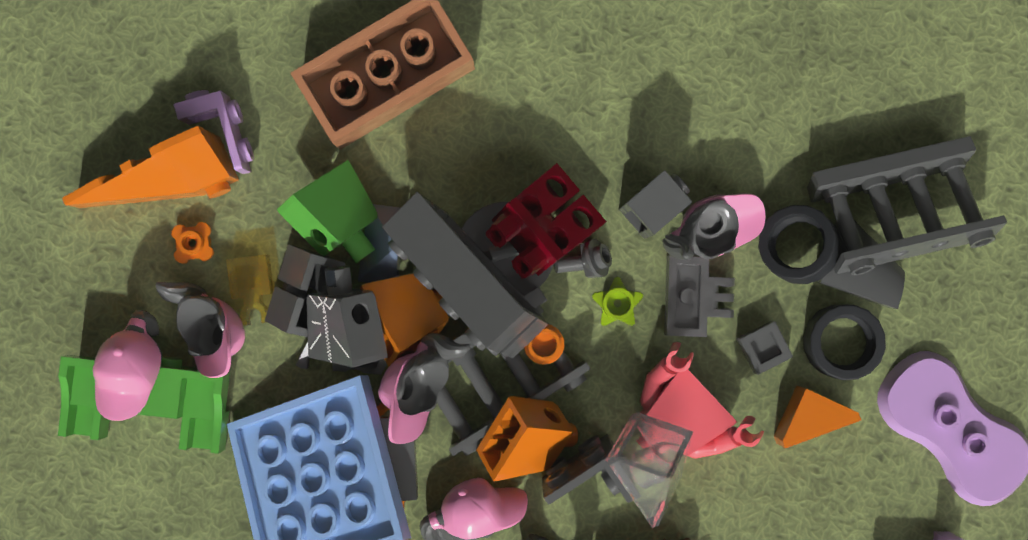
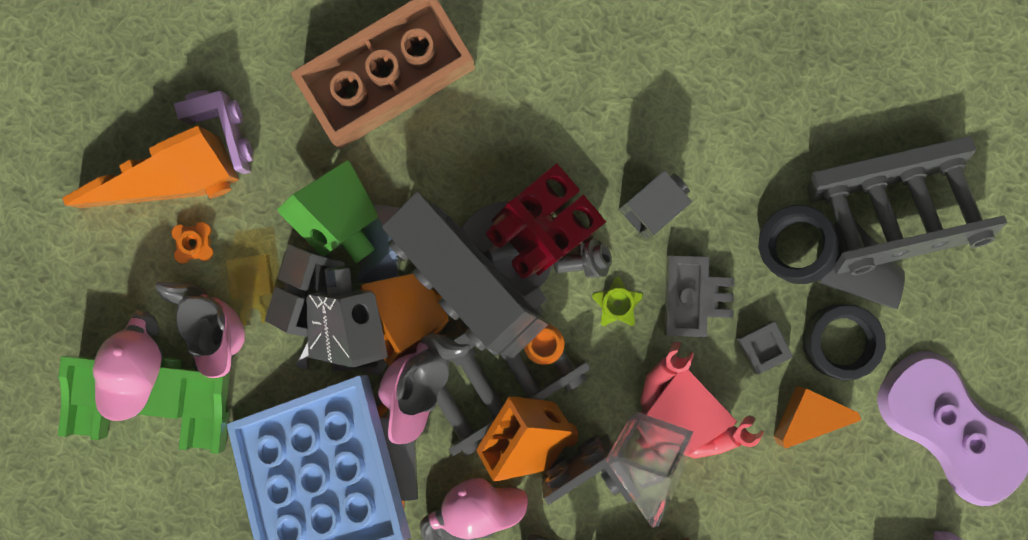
(716, 226): dark grey hair -> none

